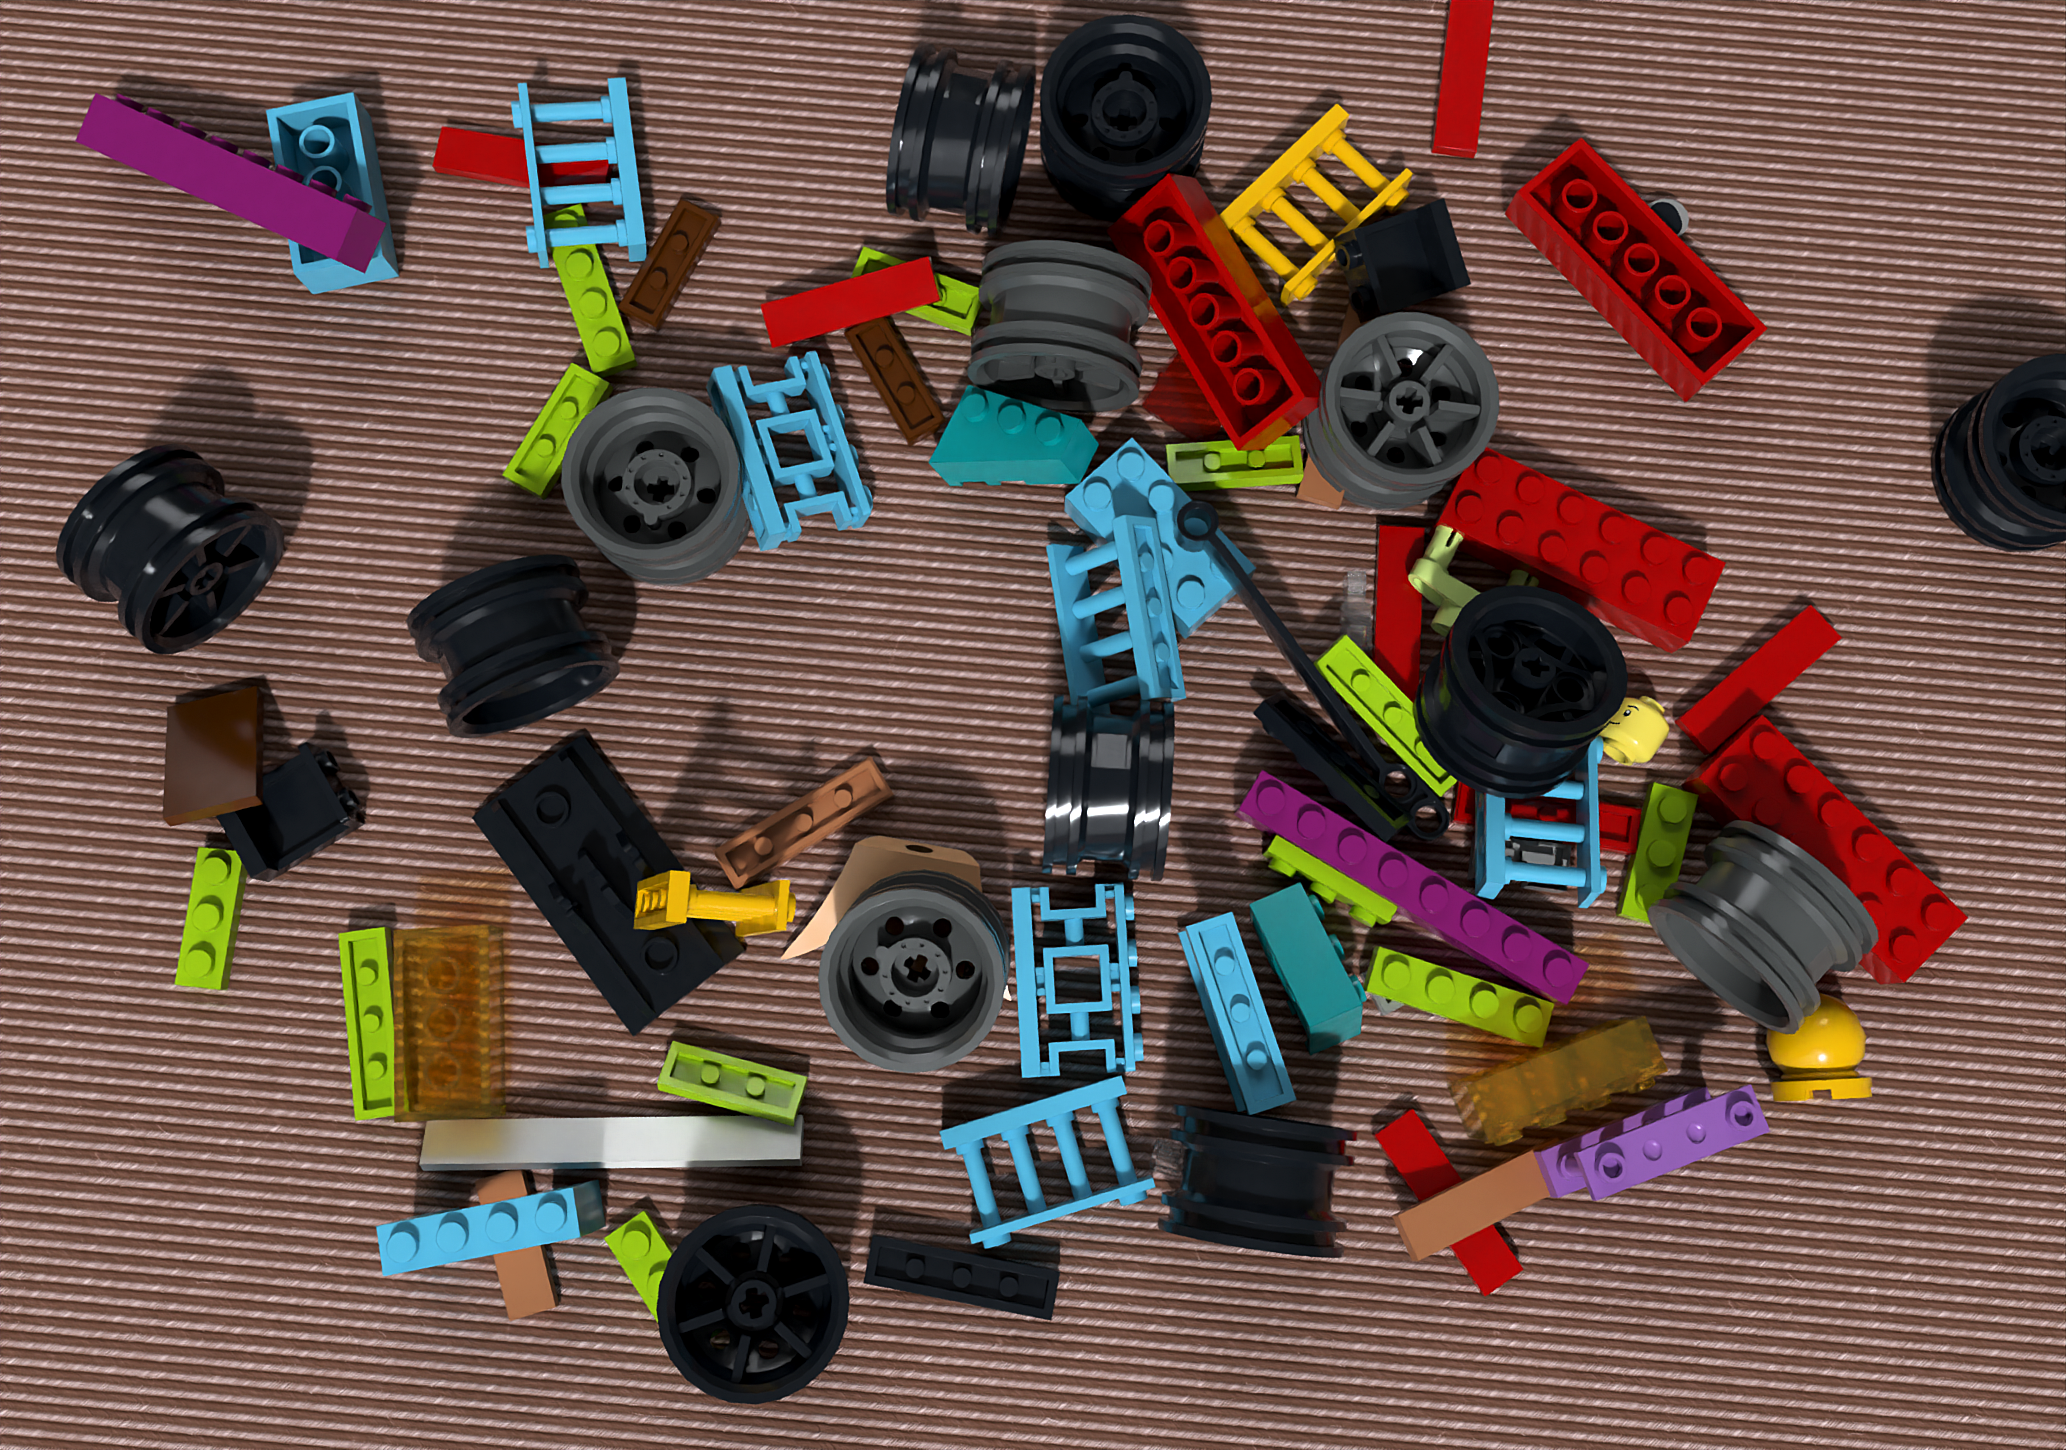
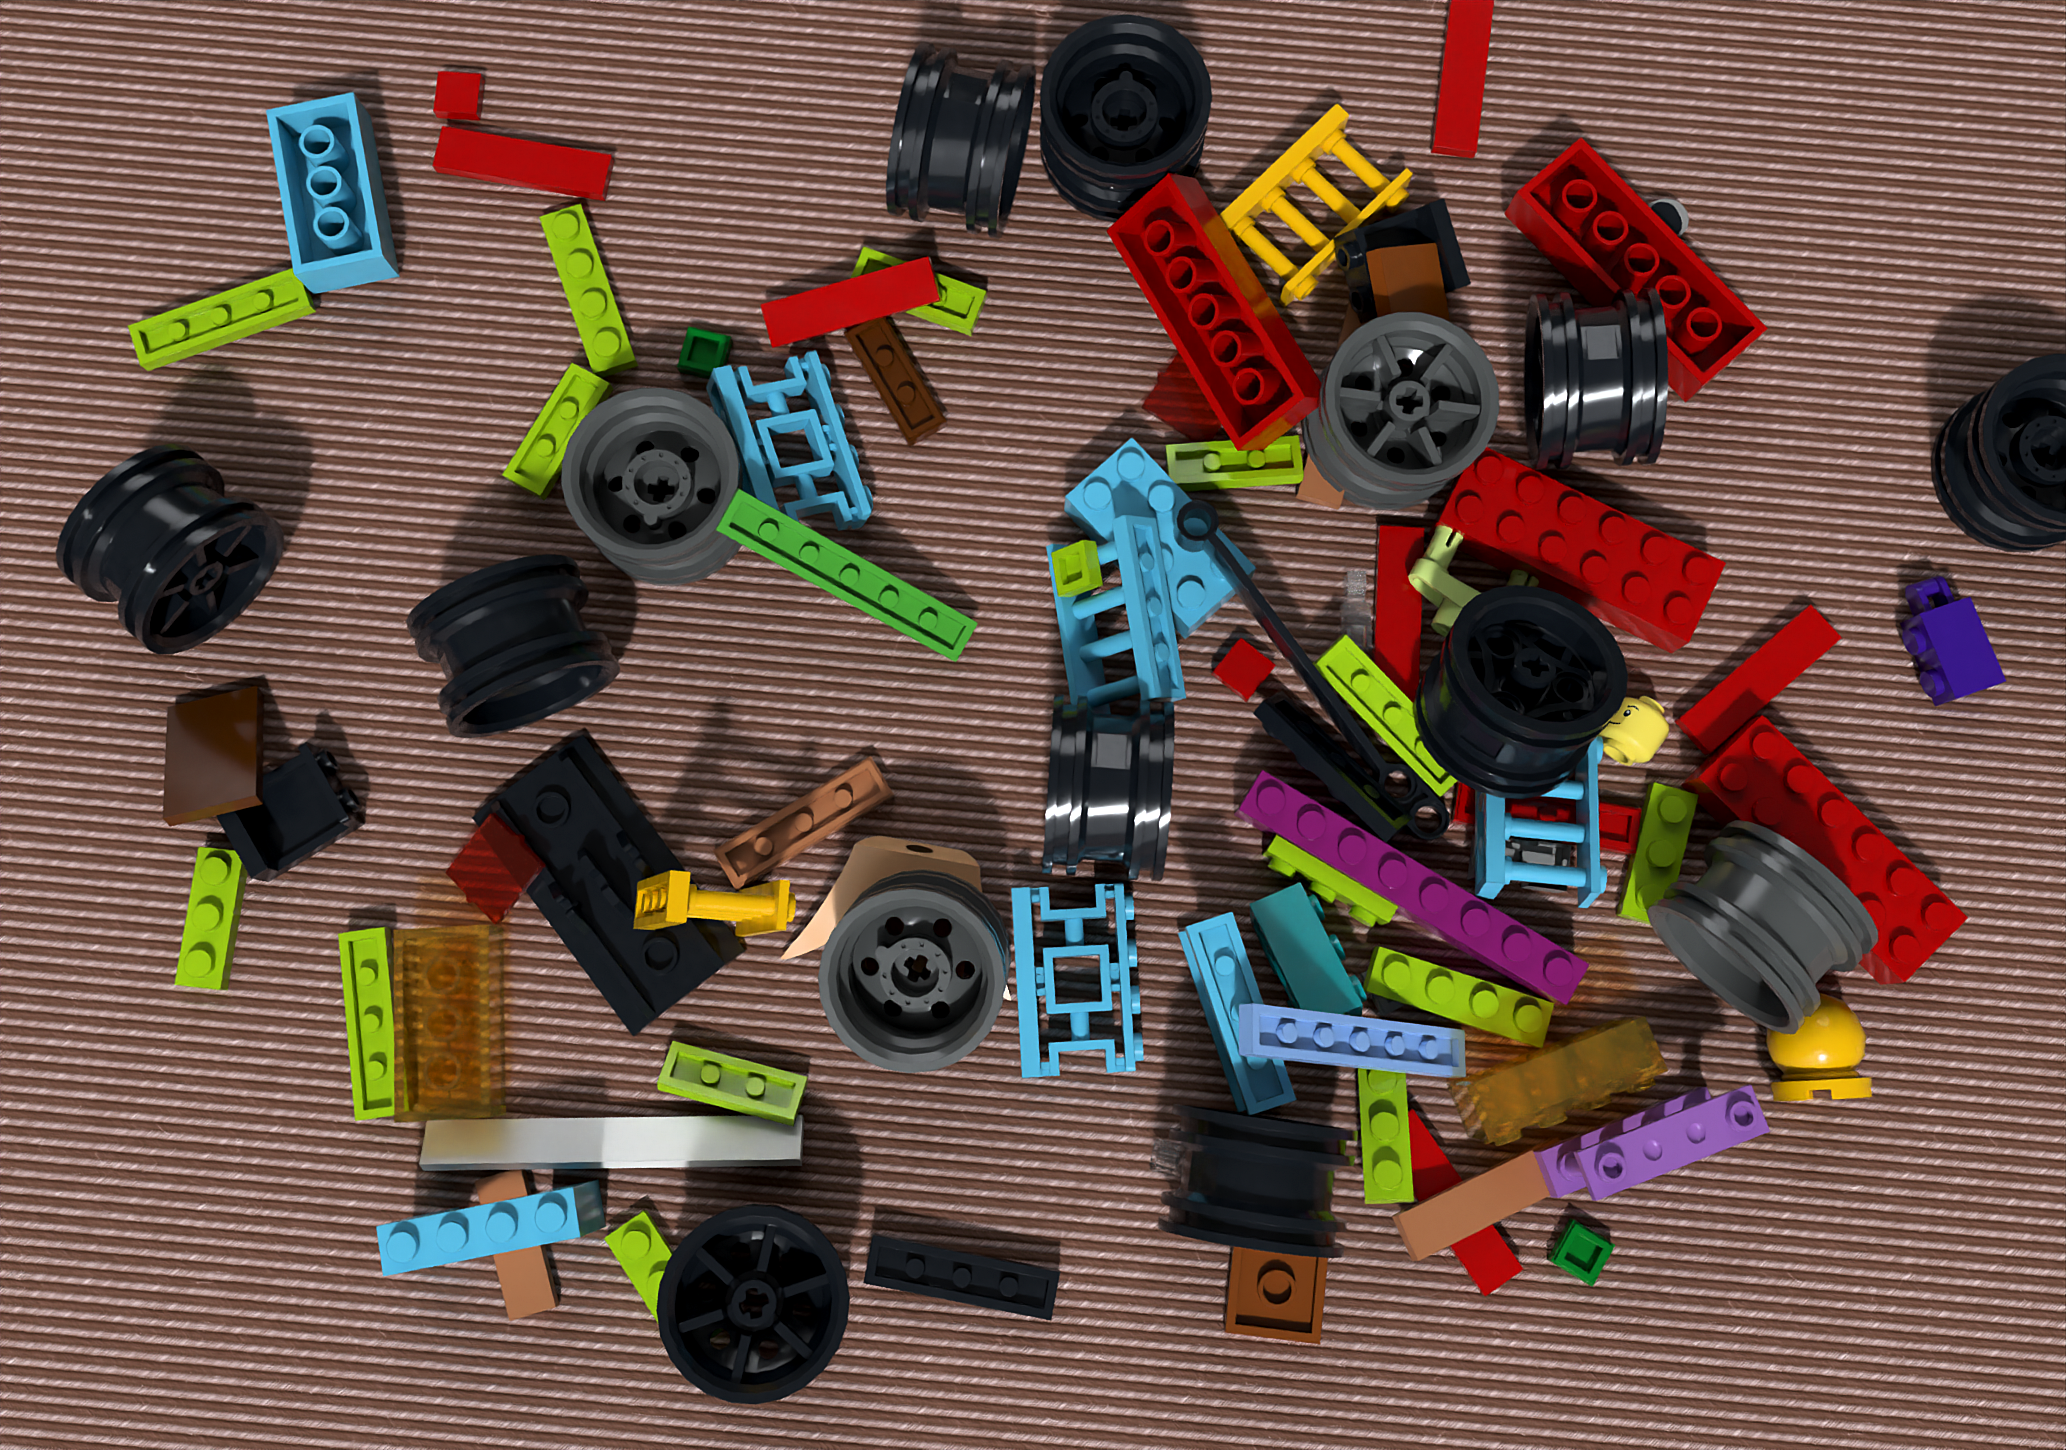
(220, 319): none -> lime plate
(233, 182): magenta brick -> none
(459, 95): none -> red tile
(495, 868): none -> clear red piece
(616, 150): medium azure fence -> none
(669, 264): reddish brown tile -> none
(703, 352): none -> green tile
(845, 574): none -> bright green plate
(1011, 440): teal wedge -> none
(1013, 1128): medium azure fence -> none
(1060, 326): dark grey wheel -> none
(1076, 568): none -> lime tile
(1243, 669): none -> red tile
(1275, 1295): none -> dark orange tile
(1350, 1041): none -> light blue plate
(1385, 1137): none -> lime plate
(1407, 280): none -> dark orange tile
(1581, 1252): none -> green tile
(1595, 378): none -> black wheel
(1948, 643): none -> dark purple brick

